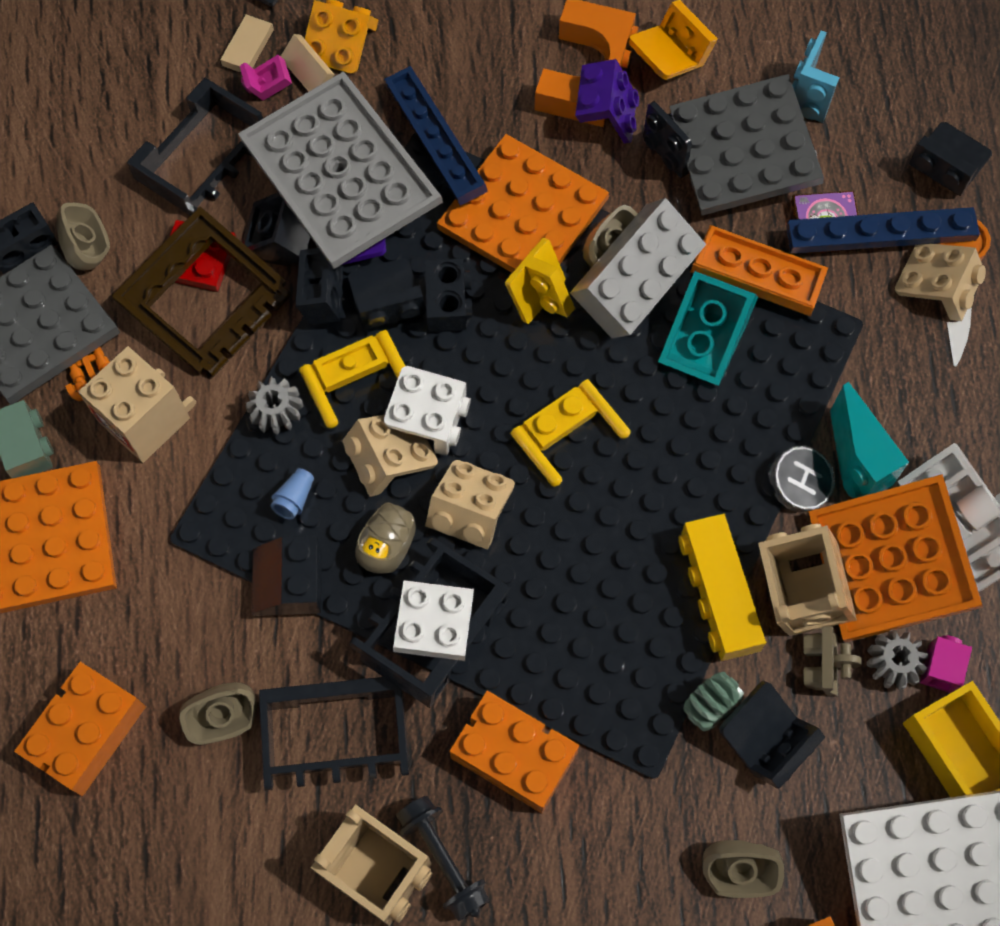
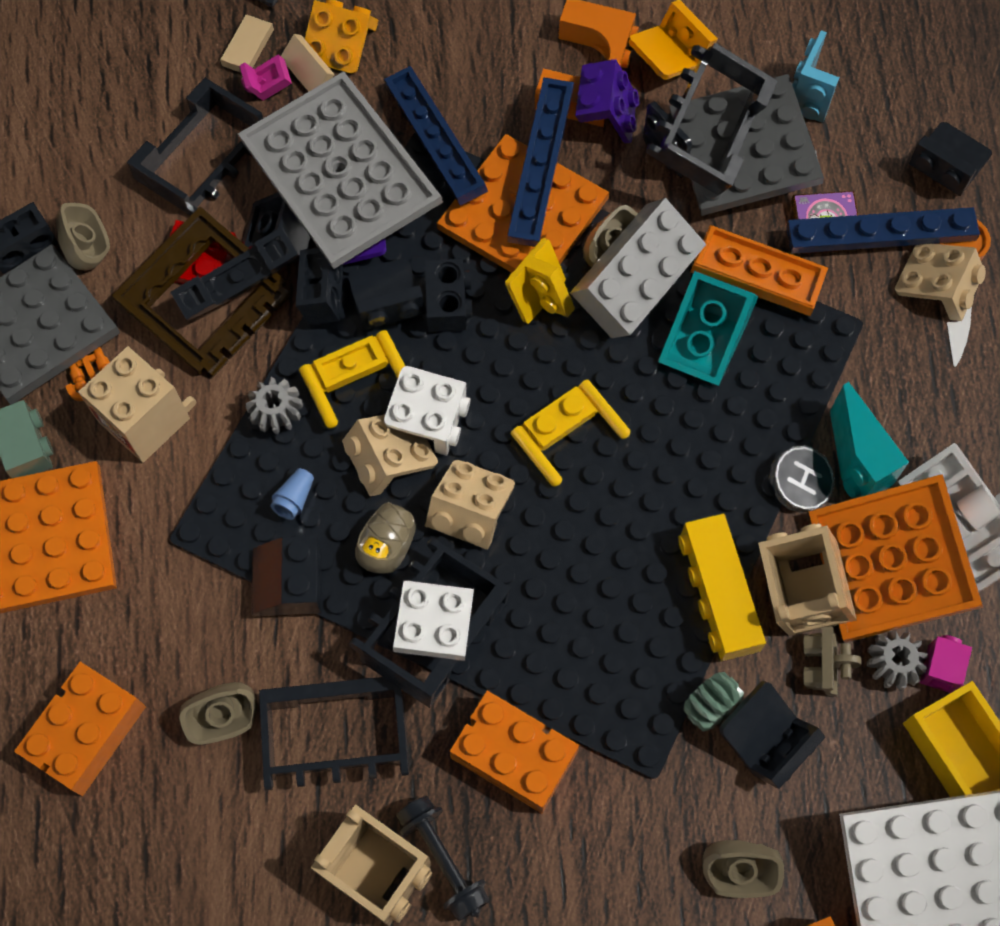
(236, 275): none -> black slope
(540, 162): none -> dark blue plate
(743, 73): none -> black hinge

